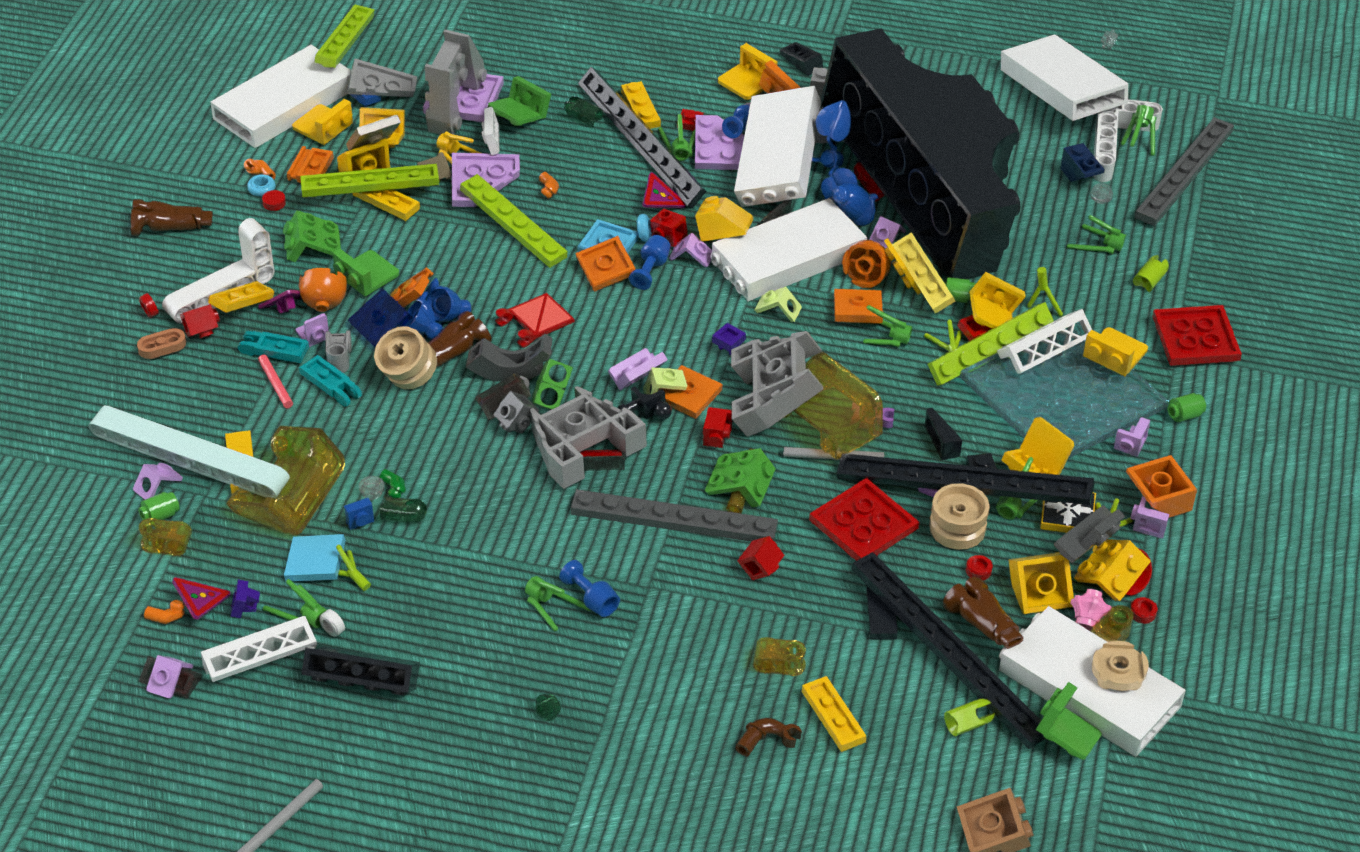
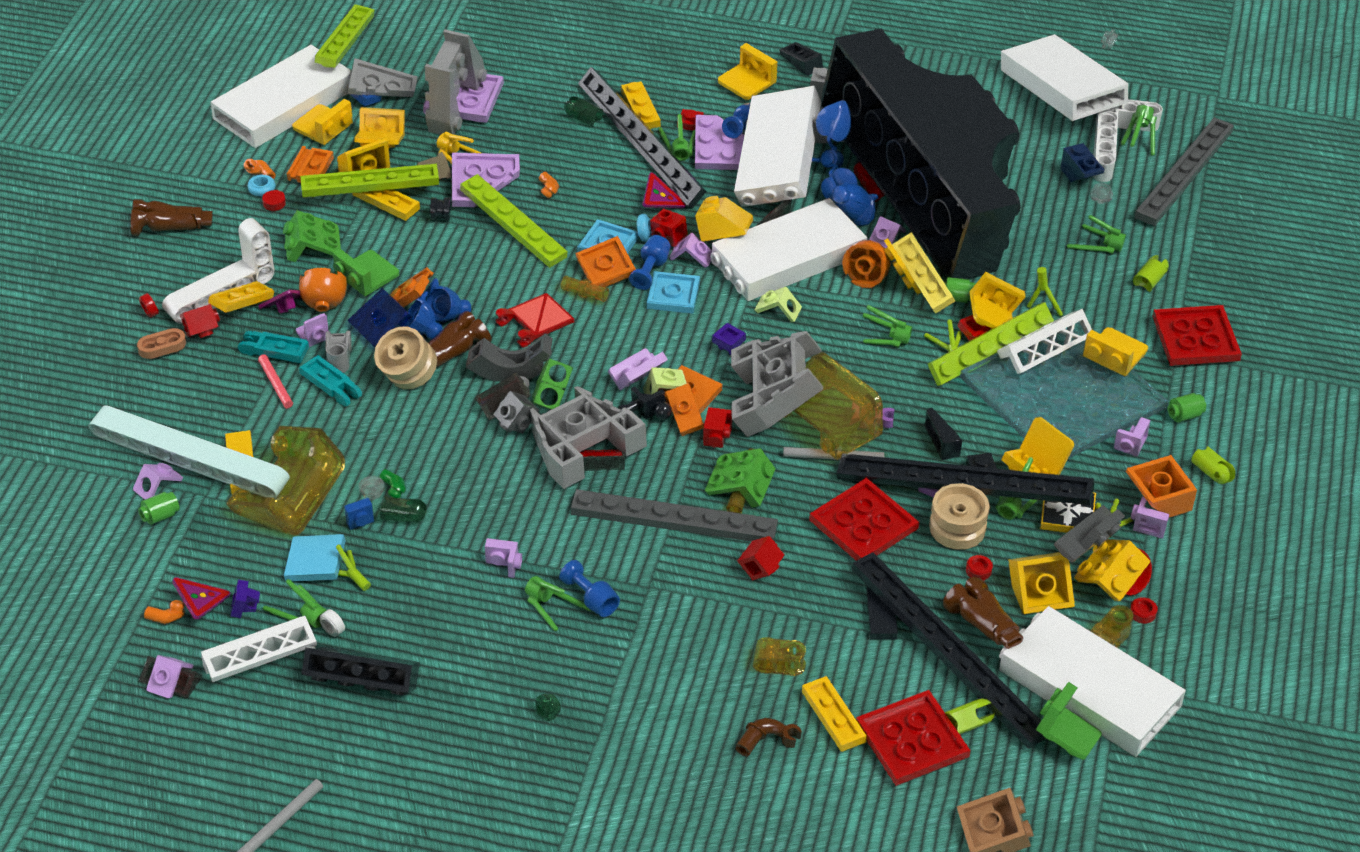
(166, 538): clear yellow piece -> none
(373, 132): dark tan plate -> none
(440, 208): none -> black wheel
(491, 130): white plate -> none
(503, 553): none -> lavender bracket
(524, 104): bright green bracket -> none
(585, 288): none -> clear yellow pin
(673, 292): none -> medium azure tile
(685, 409): none -> orange plate
(775, 79): orange plate -> none
(852, 303): orange plate -> none
(913, 737): none -> red plate
(1089, 608): bright pink rock -> none
(1115, 678): tan plate -> none
(1214, 465): none -> lime piece

